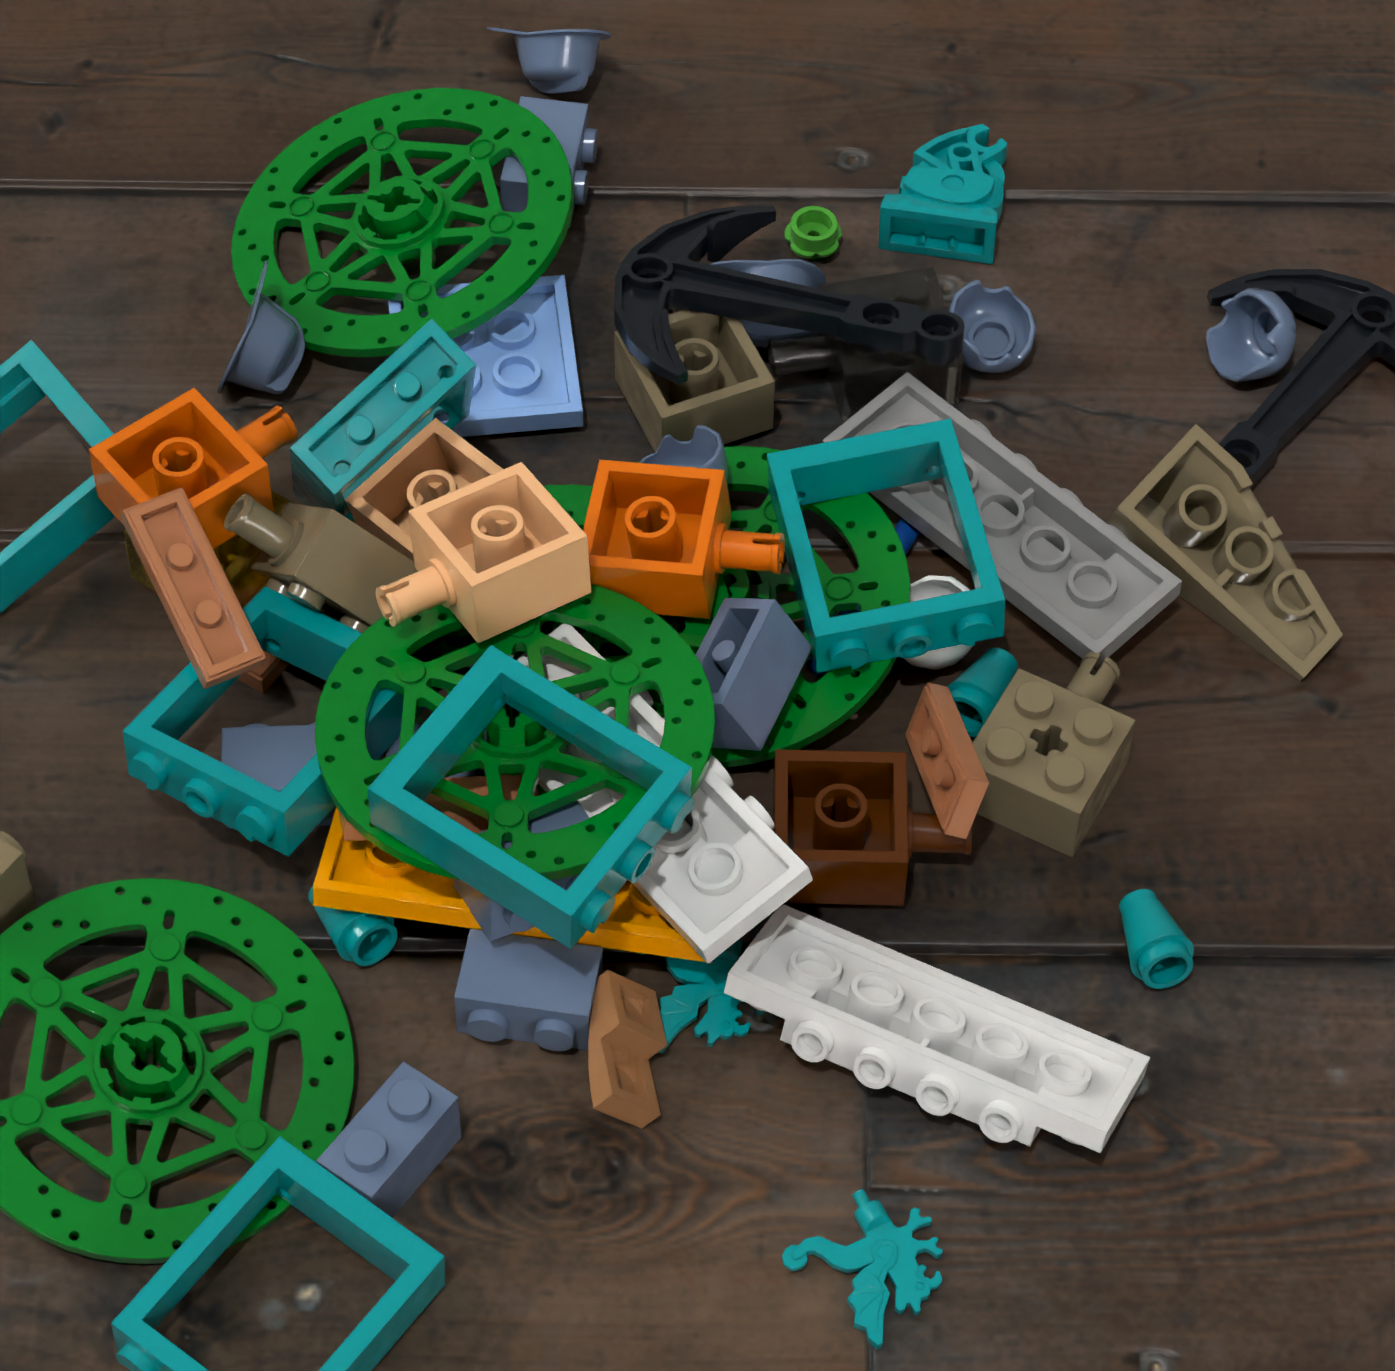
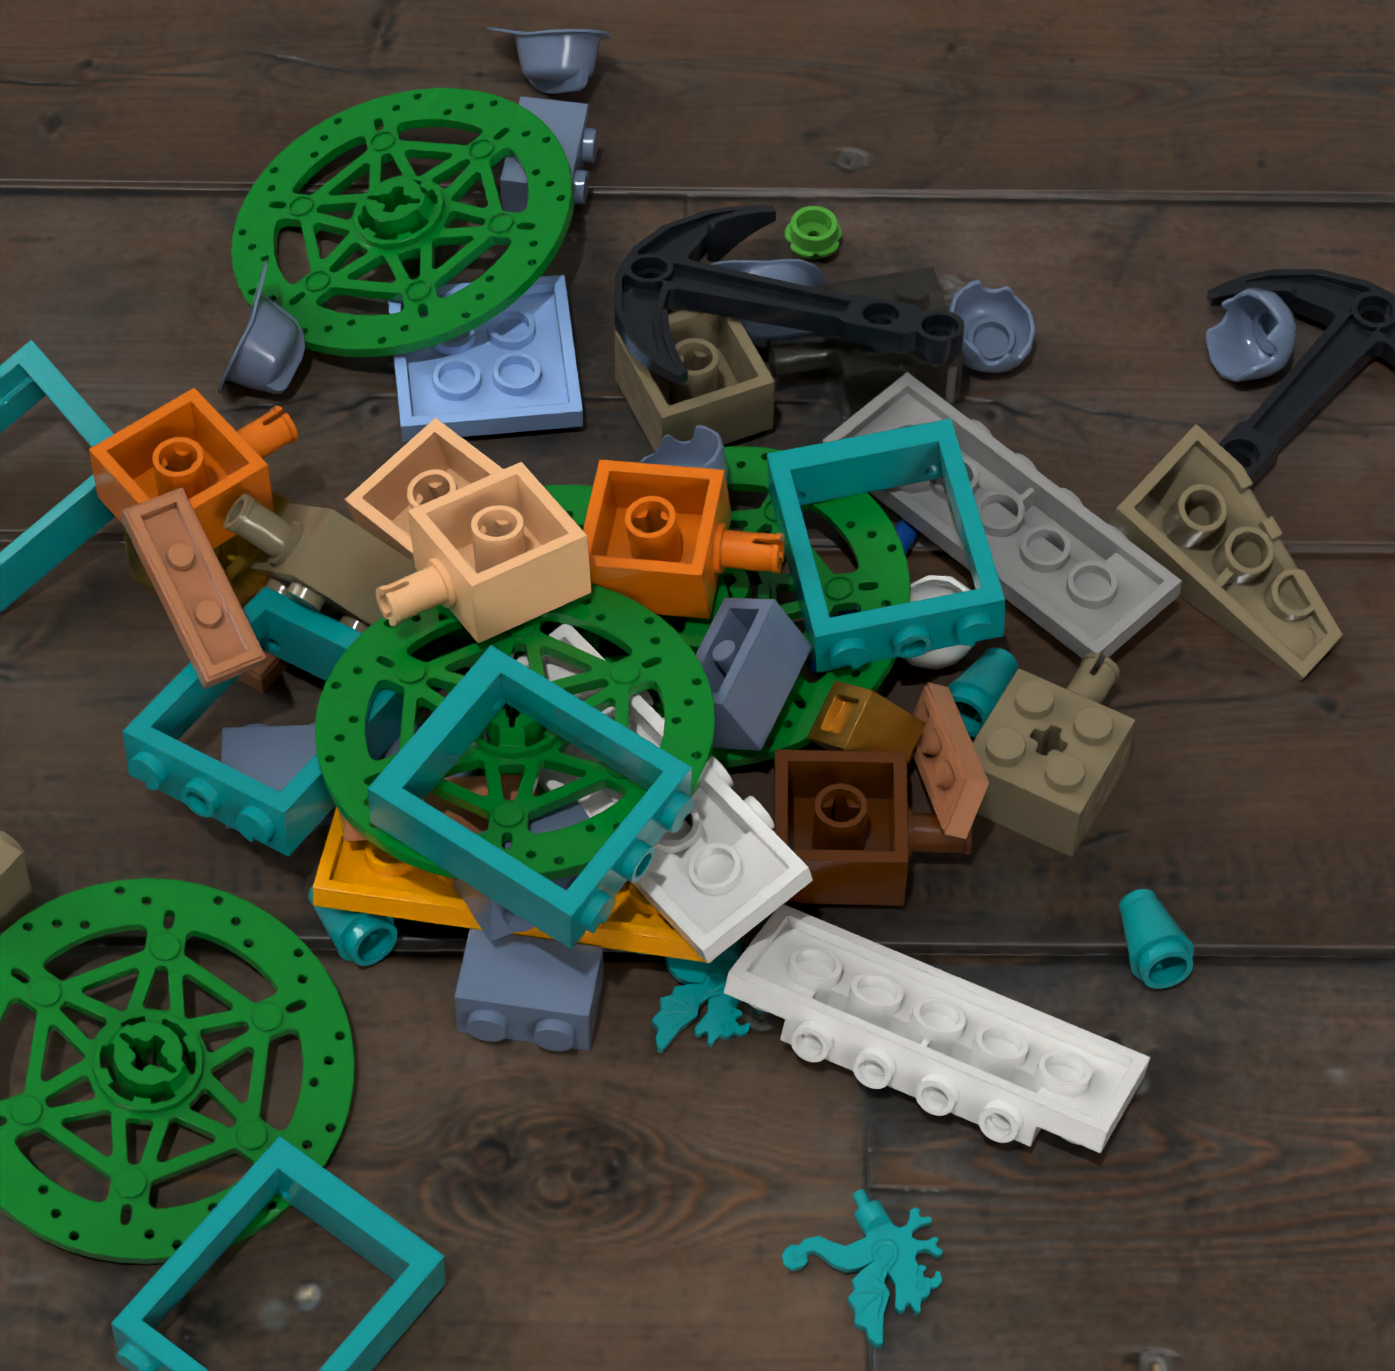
(381, 416): teal window -> none
(395, 1139): sand blue brick -> none
(622, 1039): medium nougat slope -> none
(864, 721): none -> pearl gold brick
(948, 199): teal piece -> none

